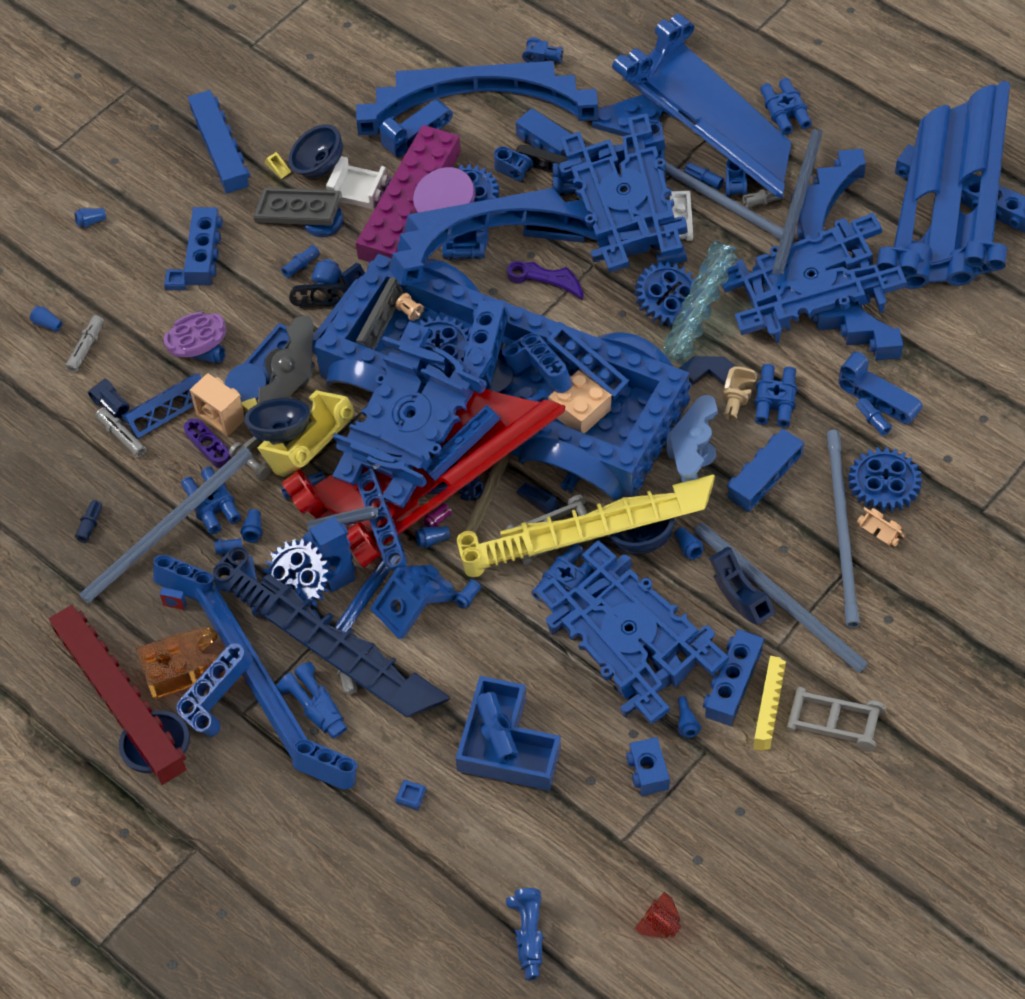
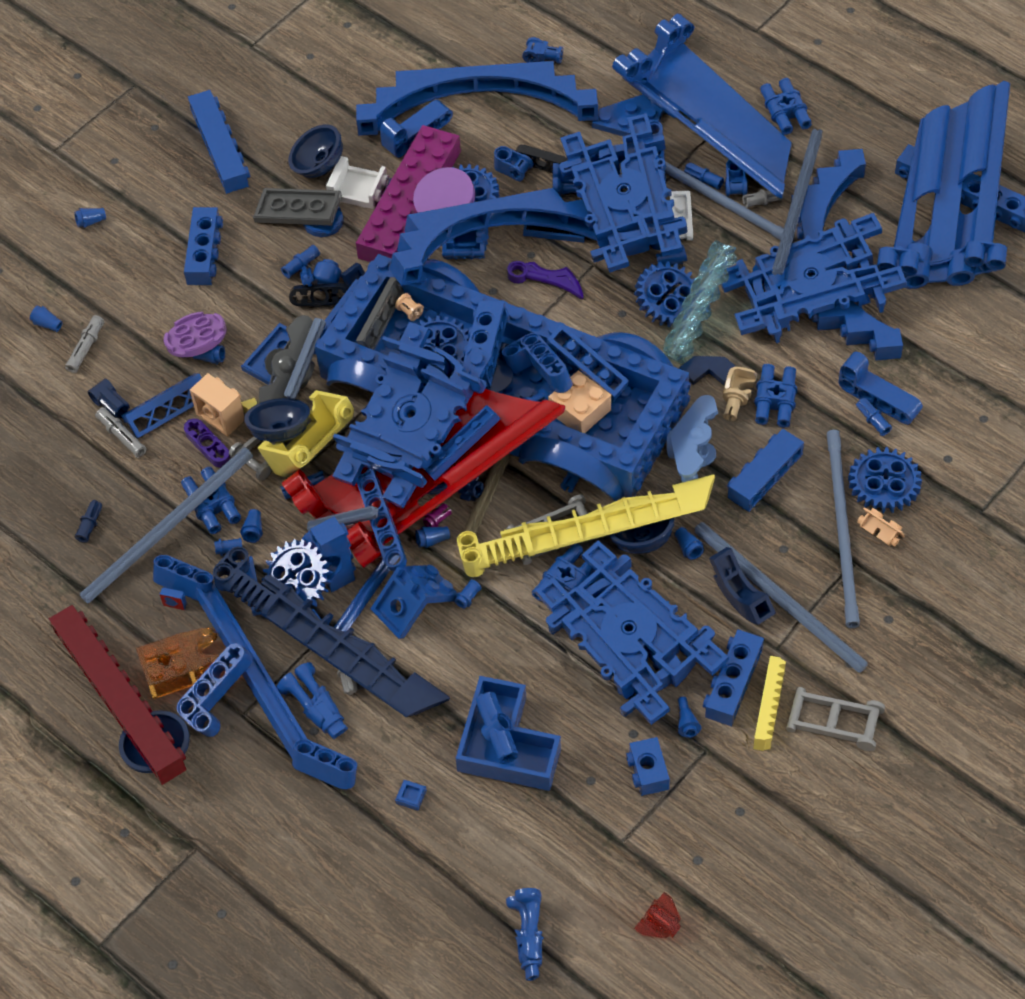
(175, 279): blue tile -> none
(246, 380): blue tile -> none
(277, 165): light yellow piece -> none
(304, 359): none -> sand blue axle
(306, 276): none -> blue axle
(538, 498): dark blue piece -> none
(540, 132): blue brick -> none

